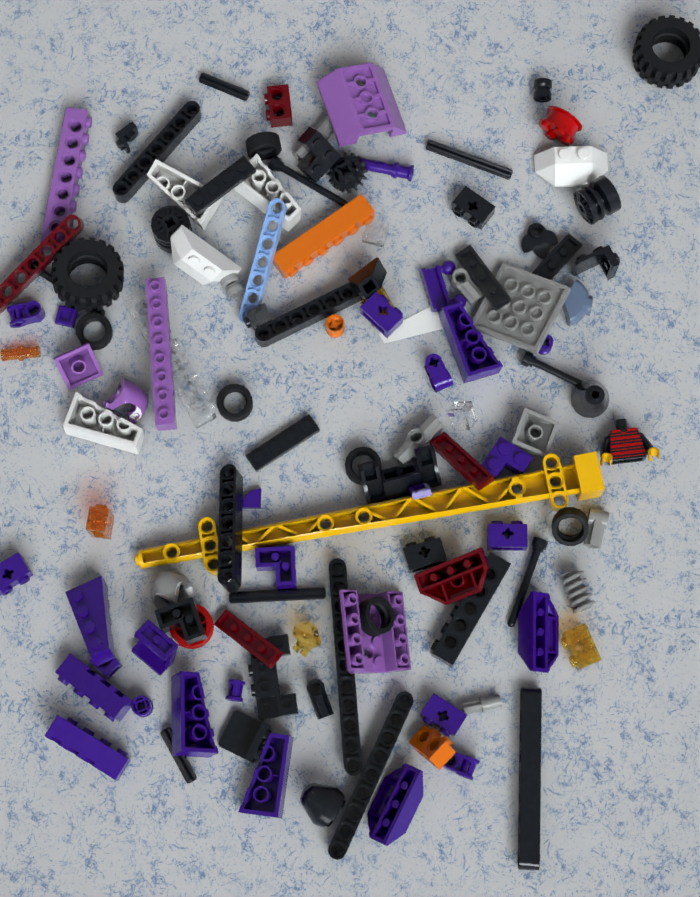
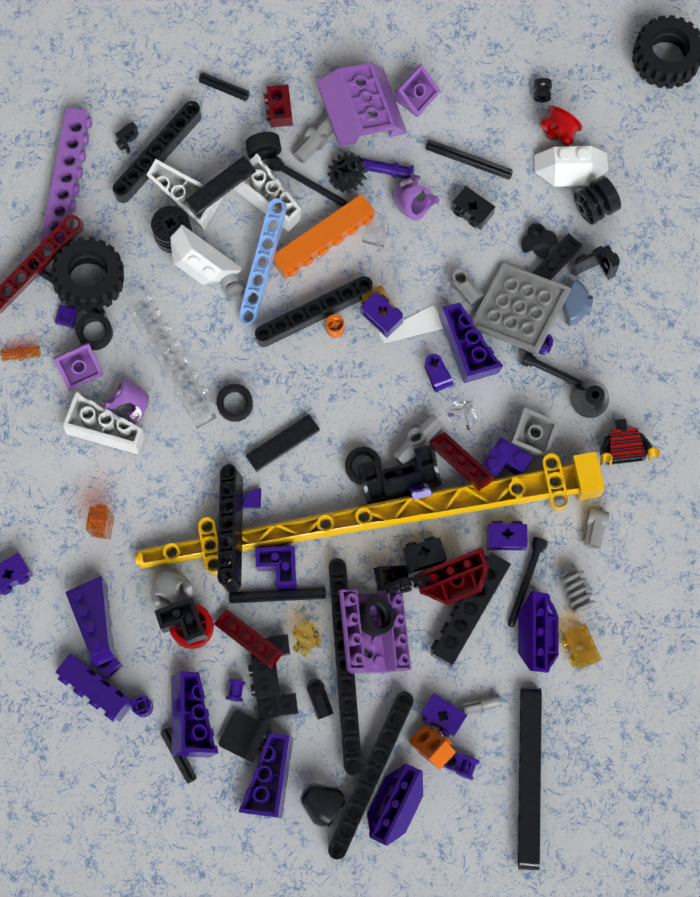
(21, 314): dark purple piece -> none
(87, 747): dark purple wedge -> none
(154, 647): dark purple panel -> none
(161, 354): medium lavender brick -> none
(257, 316): black bracket -> none
(320, 156): black brick -> none
(368, 279): black slope -> none
(396, 578): none -> black bracket
(404, 198): none -> medium lavender piece
(417, 91): none -> medium lavender slope
(436, 287): dark purple gear -> none
(483, 277): black plate -> none
(570, 540): black tyre -> none

